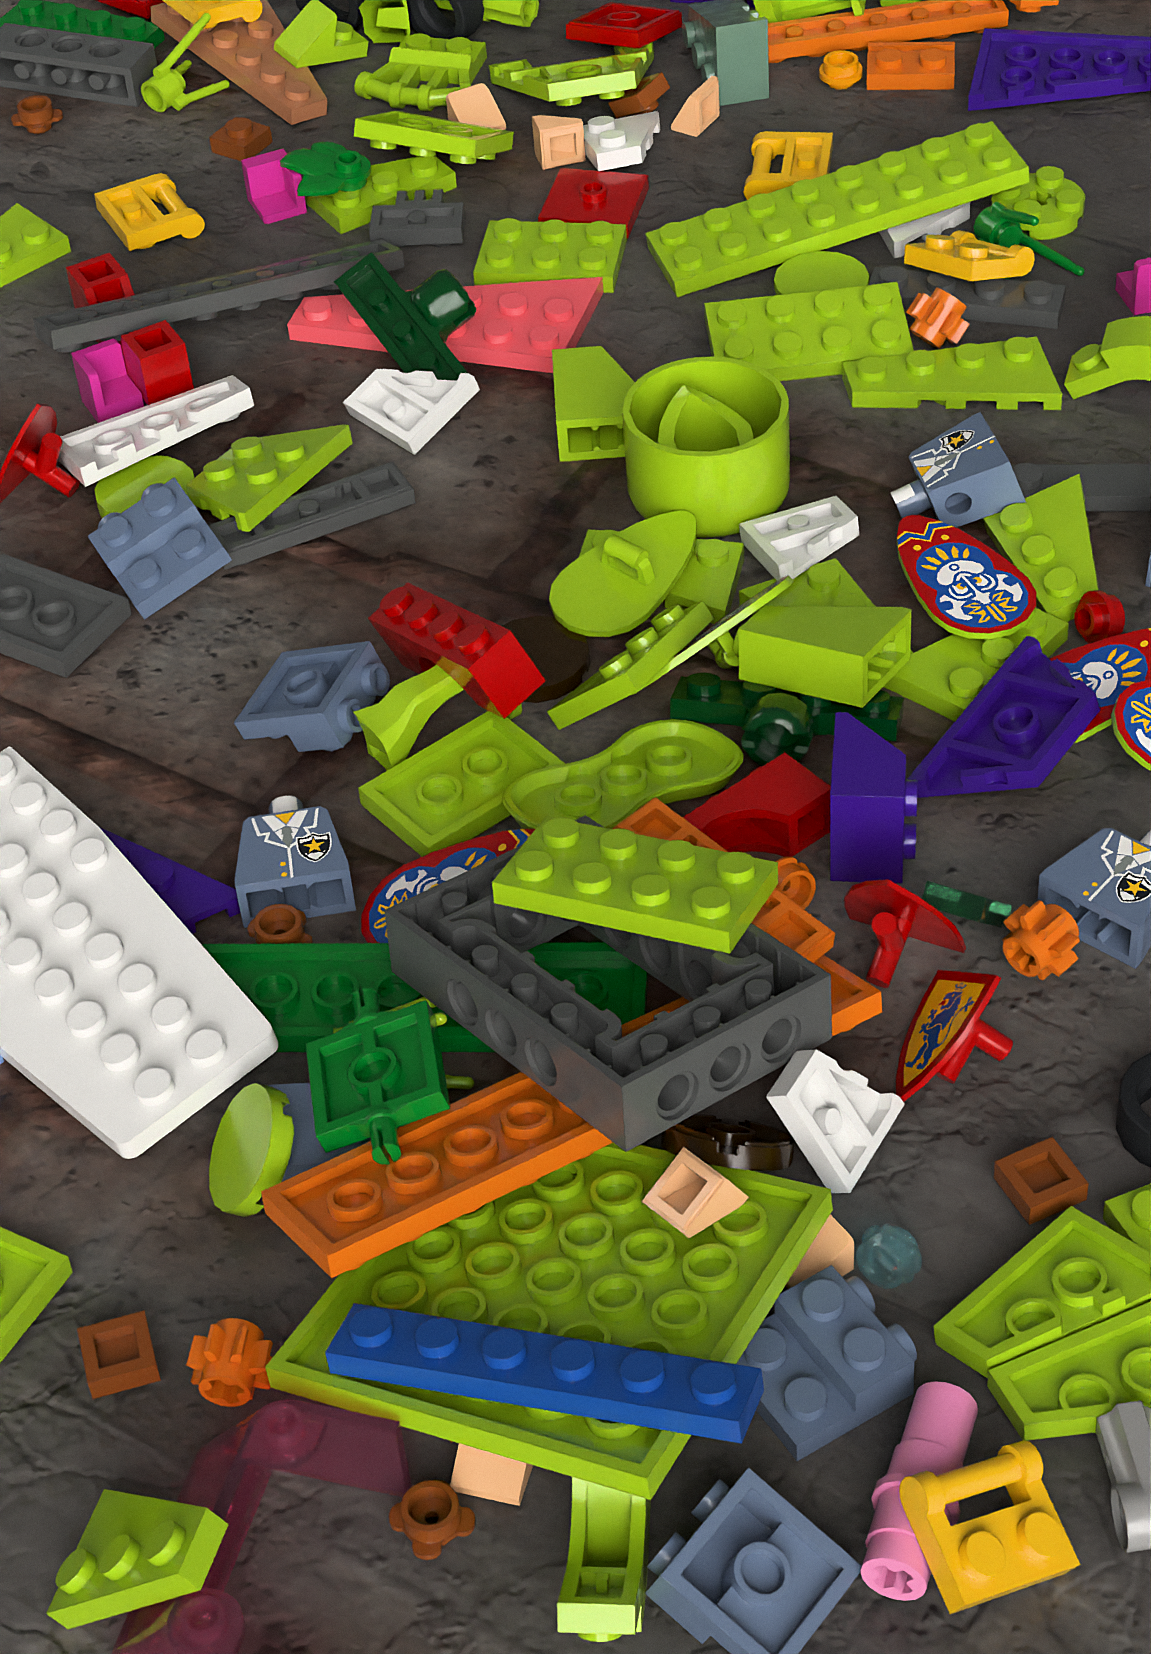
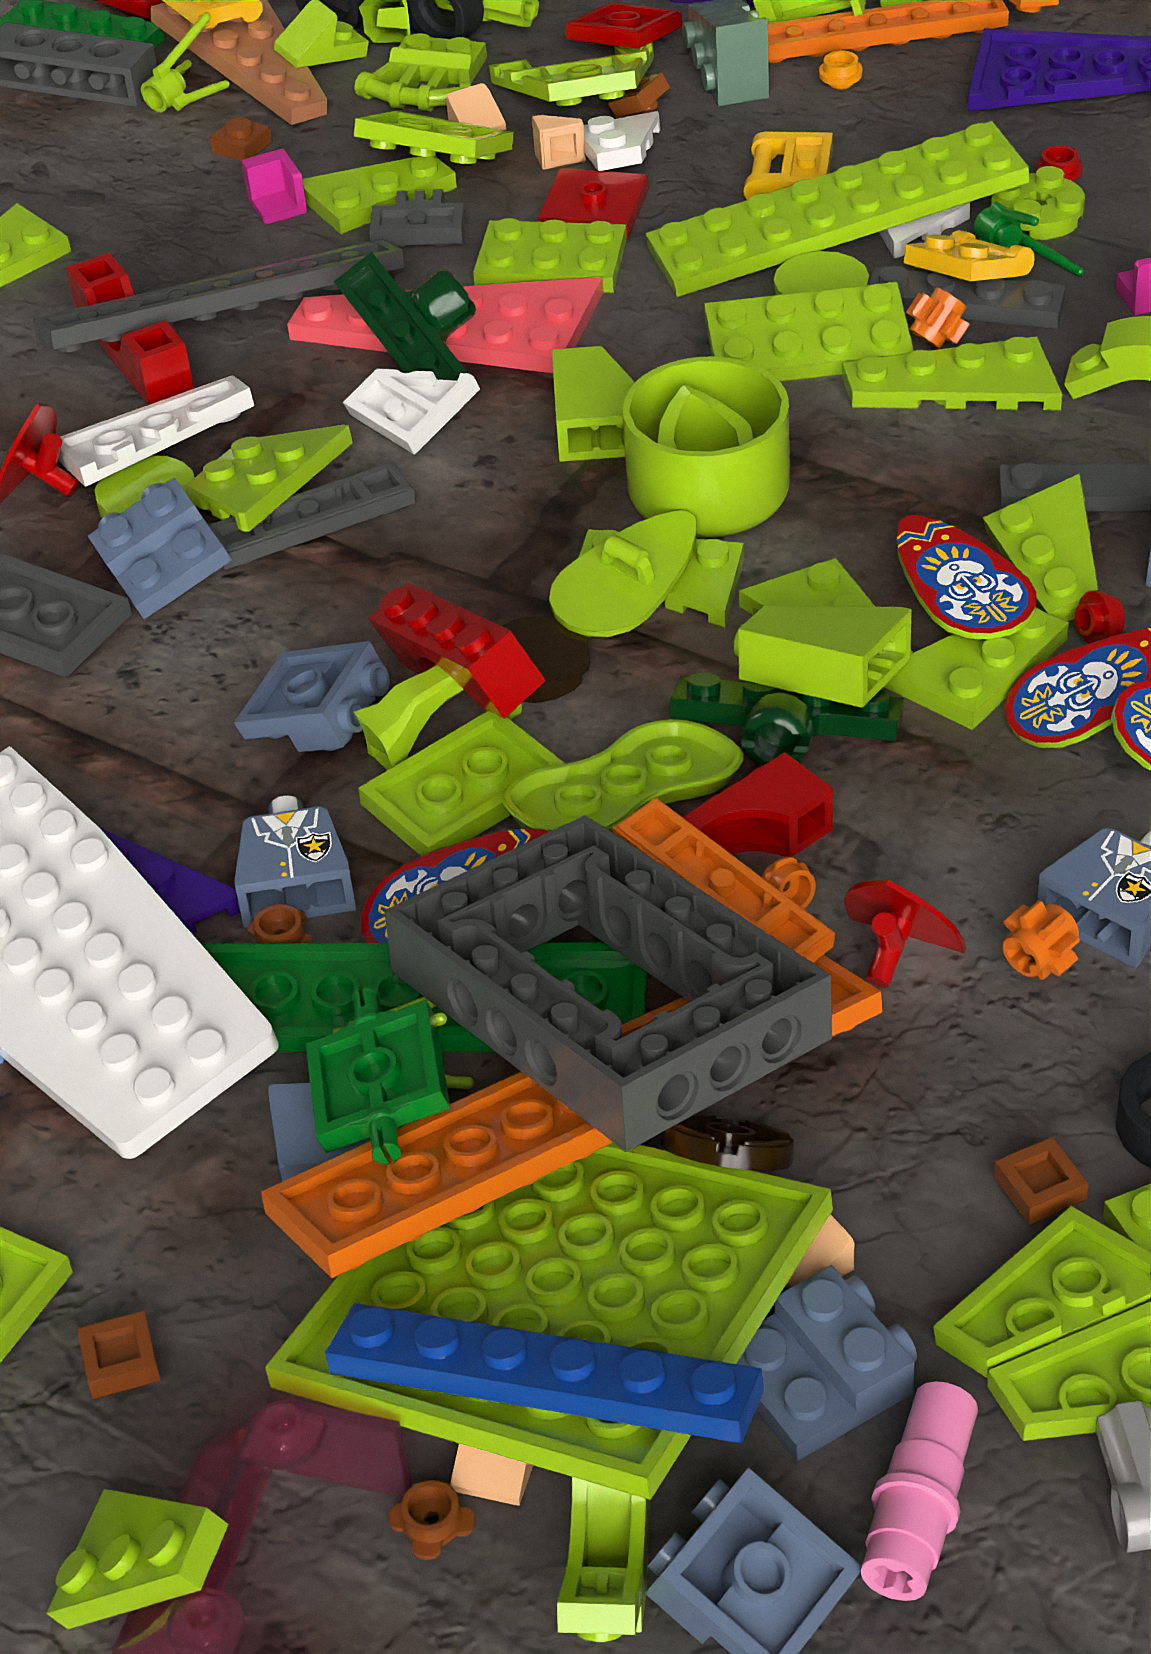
(36, 114): dark orange plate -> none
(104, 381): dark pink panel -> none
(138, 219): yellow plate -> none
(230, 1362): orange gear -> none
(250, 1149): lime tile -> none
(327, 169): green plate -> none
(636, 665): lime wing -> none
(637, 883): lime plate -> none
(693, 1194): light nougat slope -> none
(699, 109): light nougat slope -> none
(719, 638): lime shield -> none
(799, 536): white wing -> none
(832, 1116): white wing -> none
(869, 806): dark purple slope -> none
(888, 1256): clear light blue plate -> none
(910, 65): orange plate -> none
(948, 1029): shield -> none
(960, 476): sand blue torso -> none
(966, 904): clear green tile -> none
(997, 1550): yellow plate -> none
(1010, 729): dark purple wing -> none
(1063, 158): none -> red plate

